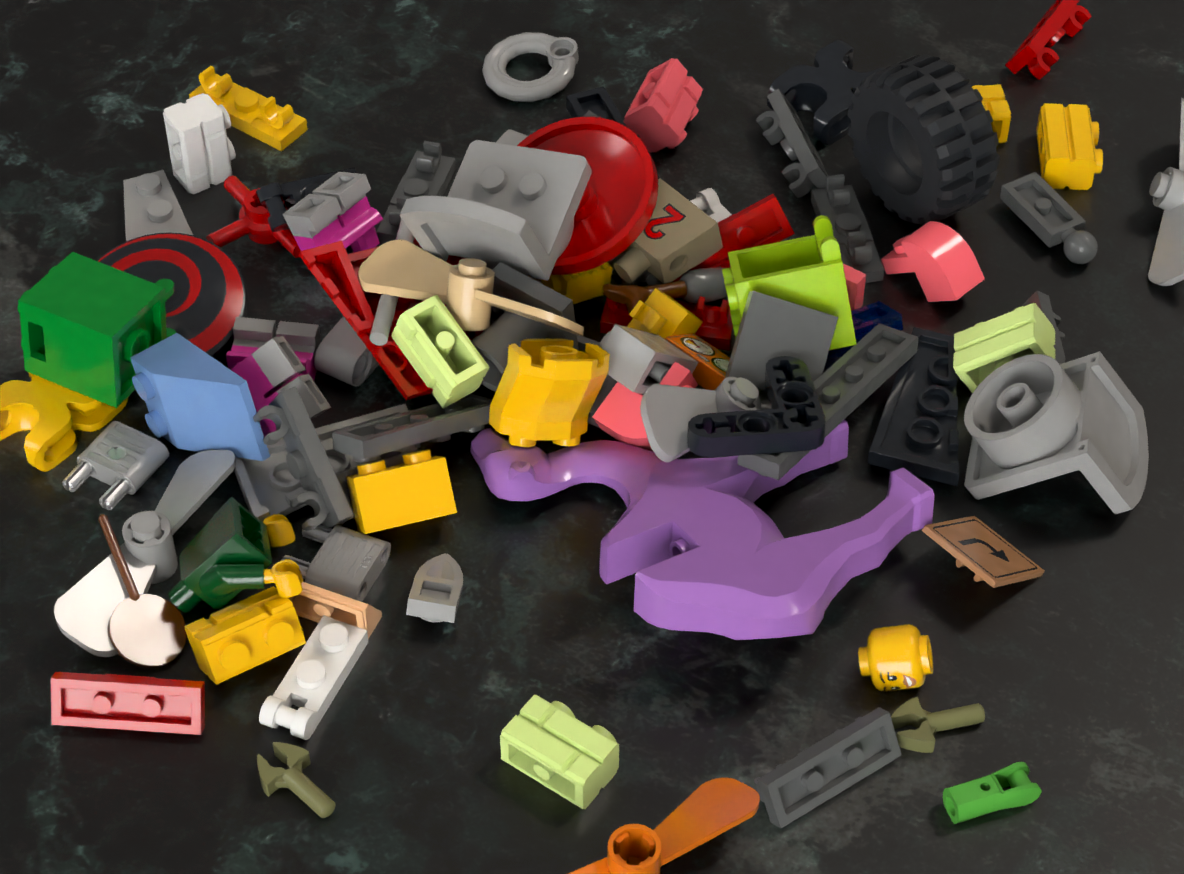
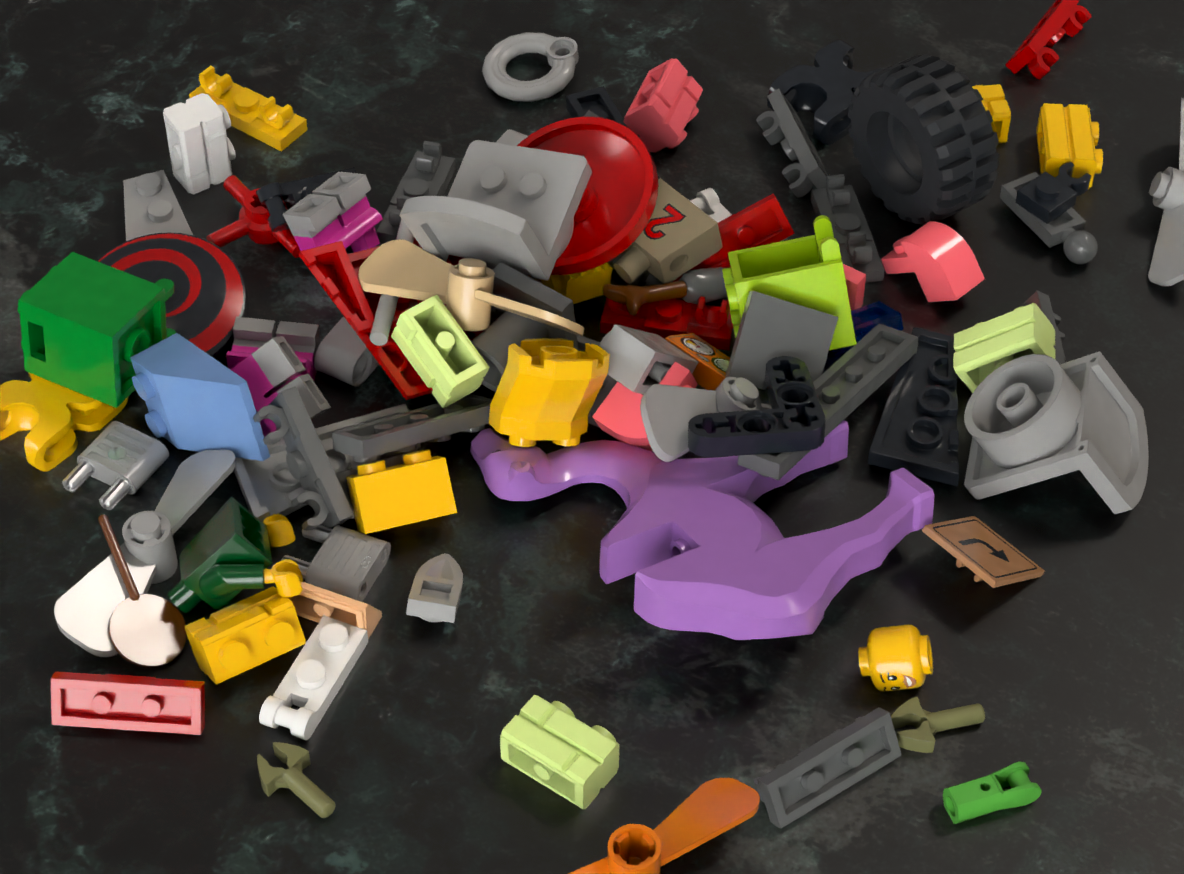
(663, 316): yellow brick -> none
(1052, 196): none -> black plate

